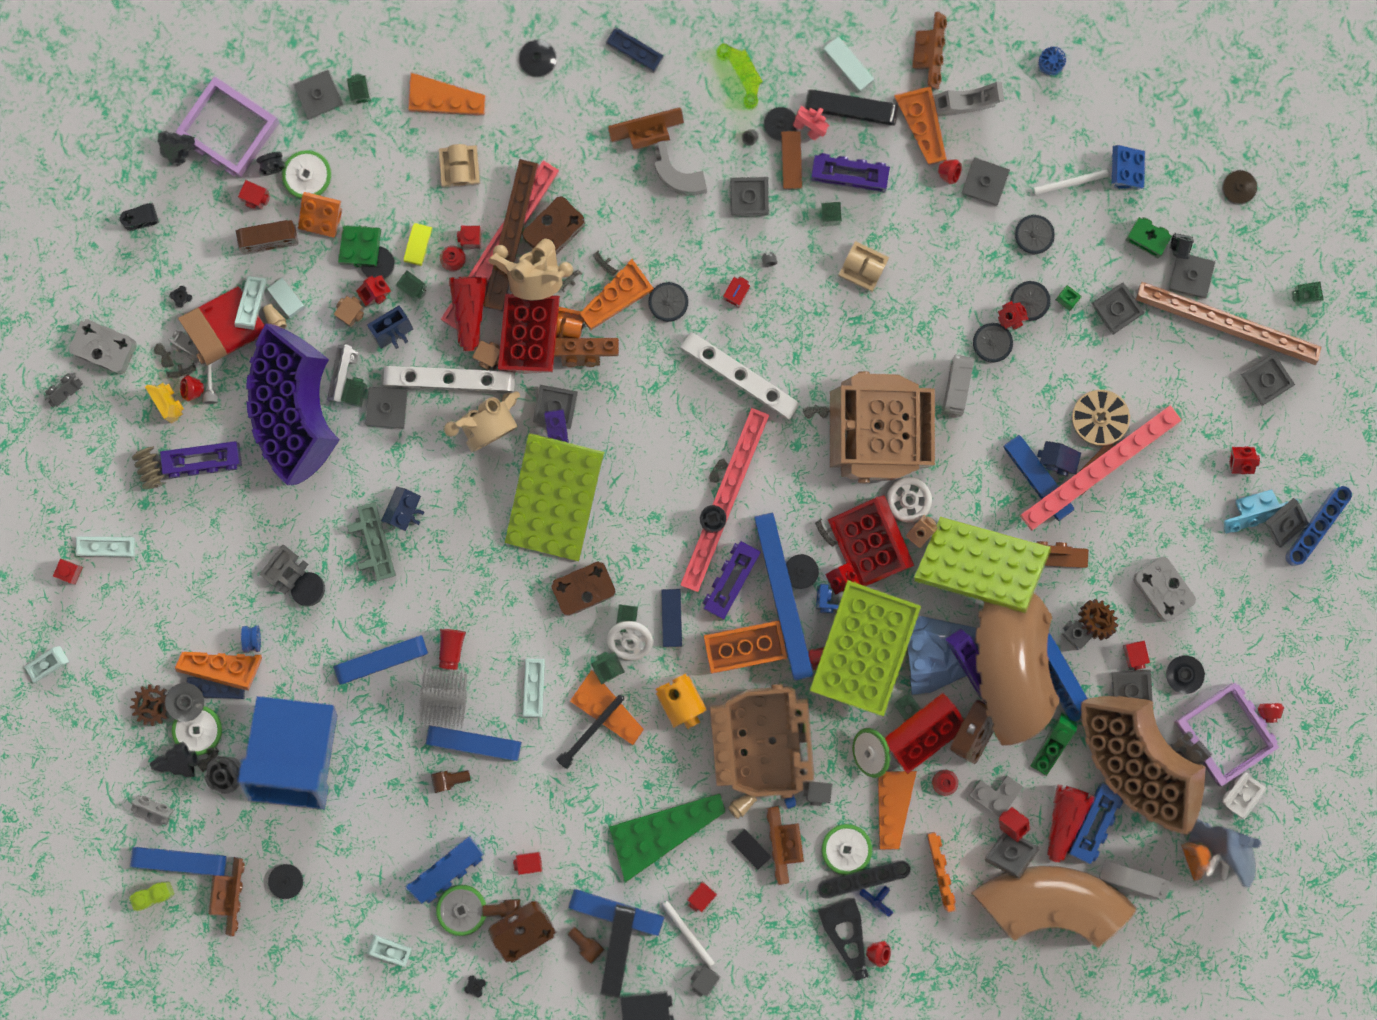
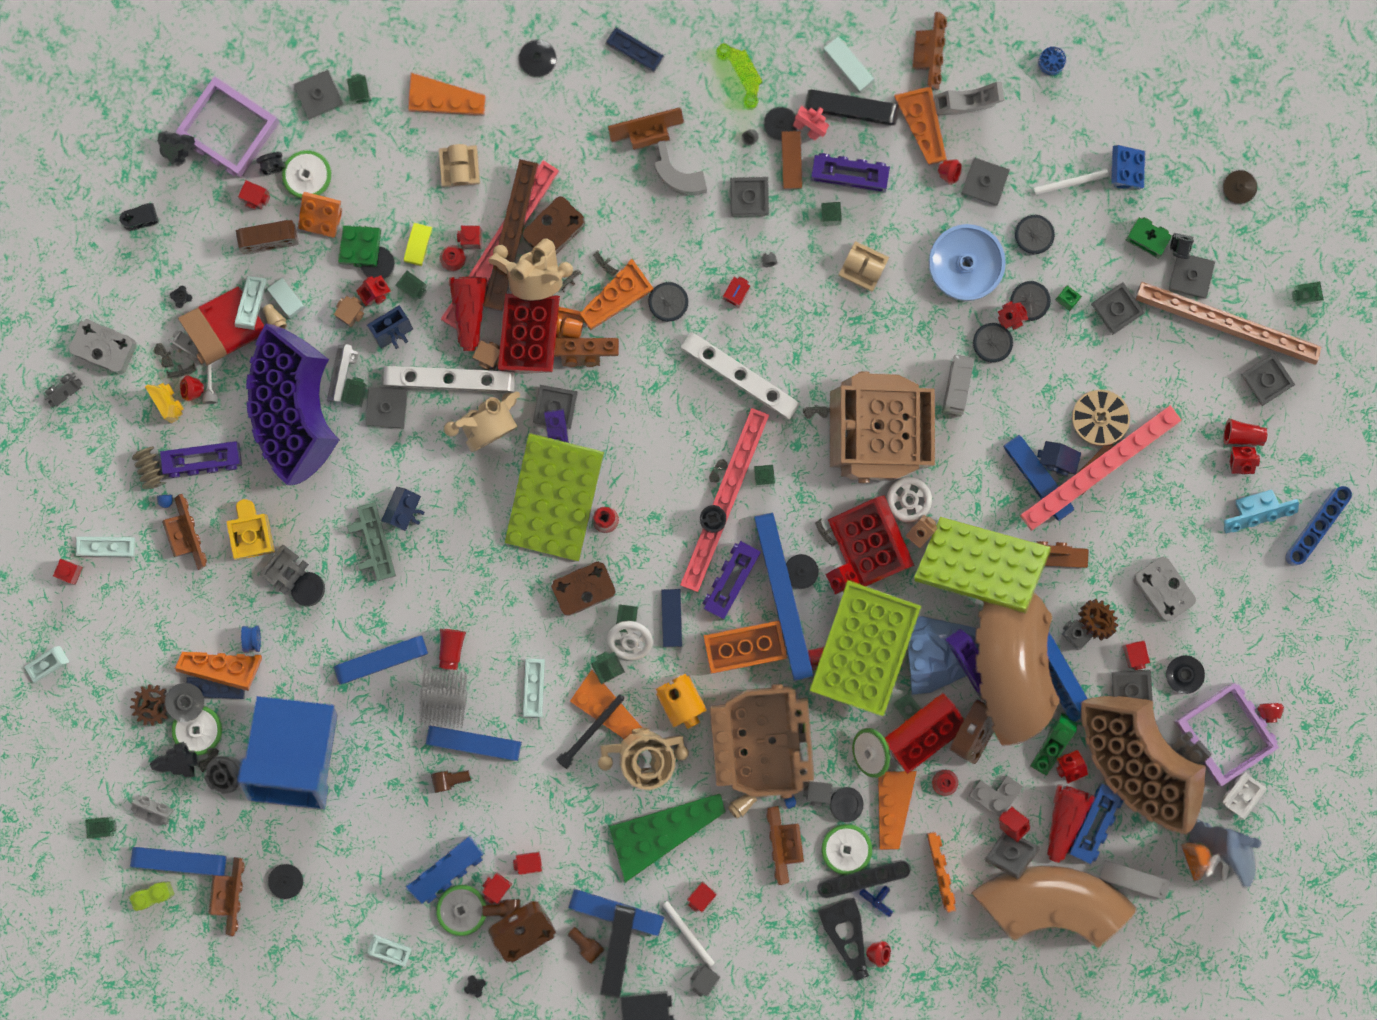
(100, 827): none -> clear green brick
(165, 500): none -> blue hinge
(182, 534): none -> dark orange bracket
(251, 532): none -> yellow brick
(495, 888): none -> red brick
(610, 525): none -> red plant
(661, 763): none -> tan piece
(751, 849): black slope -> none
(764, 476): none -> clear green brick
(822, 598): blue bracket -> none
(846, 804): none -> black piece
(977, 248): none -> light blue dish
(1071, 766): none -> red brick
(1244, 434): none -> red plant
(1286, 522): dark grey plate -> none

